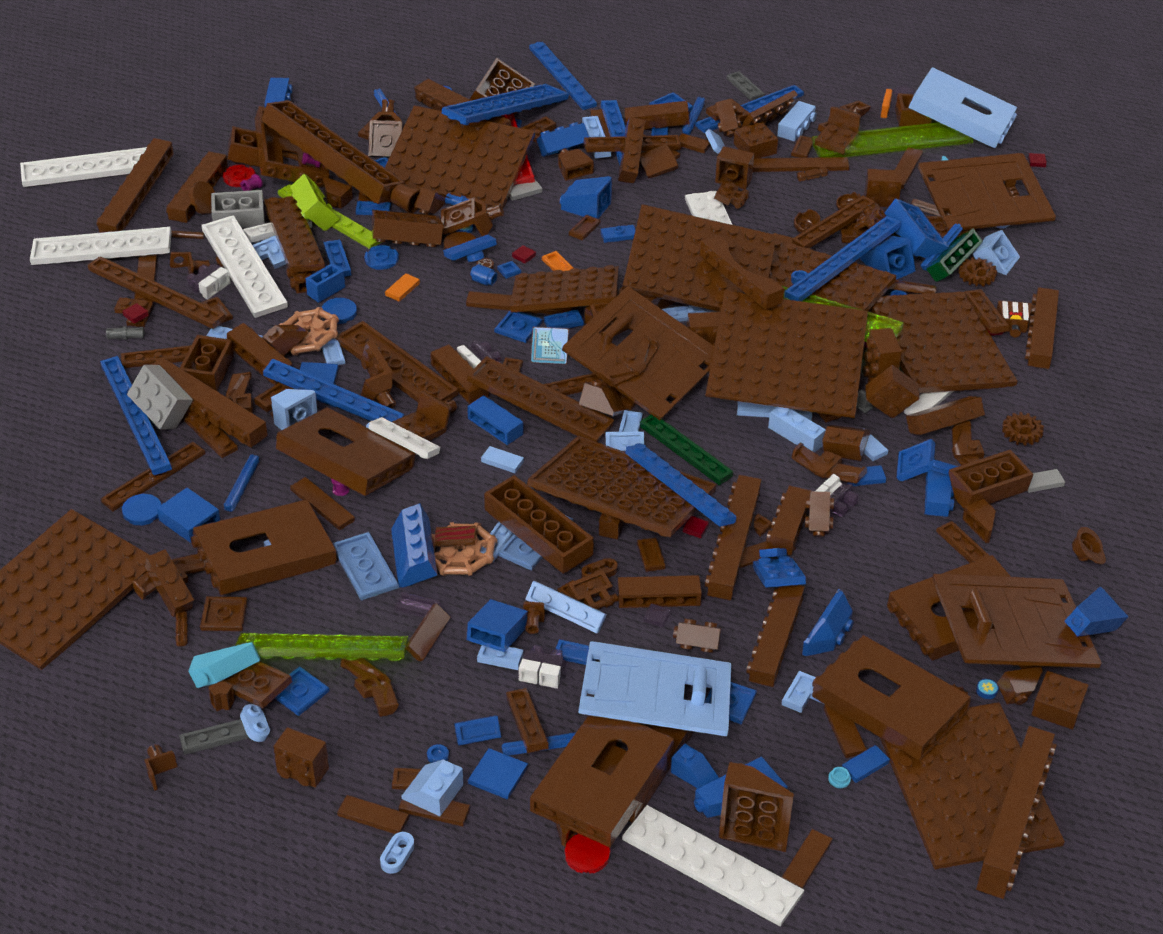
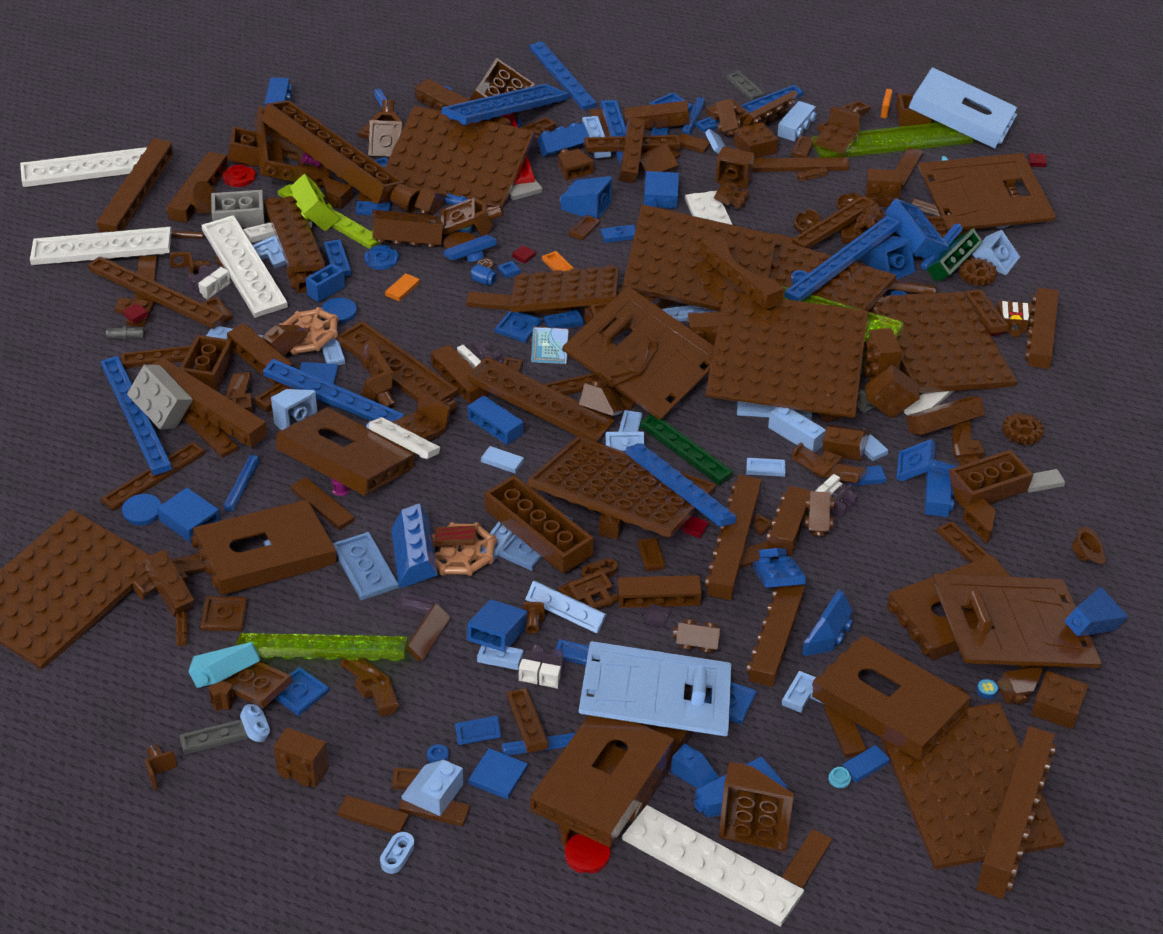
(252, 183): magenta bush -> none
(661, 189): none -> blue brick
(765, 467): none -> light blue tile

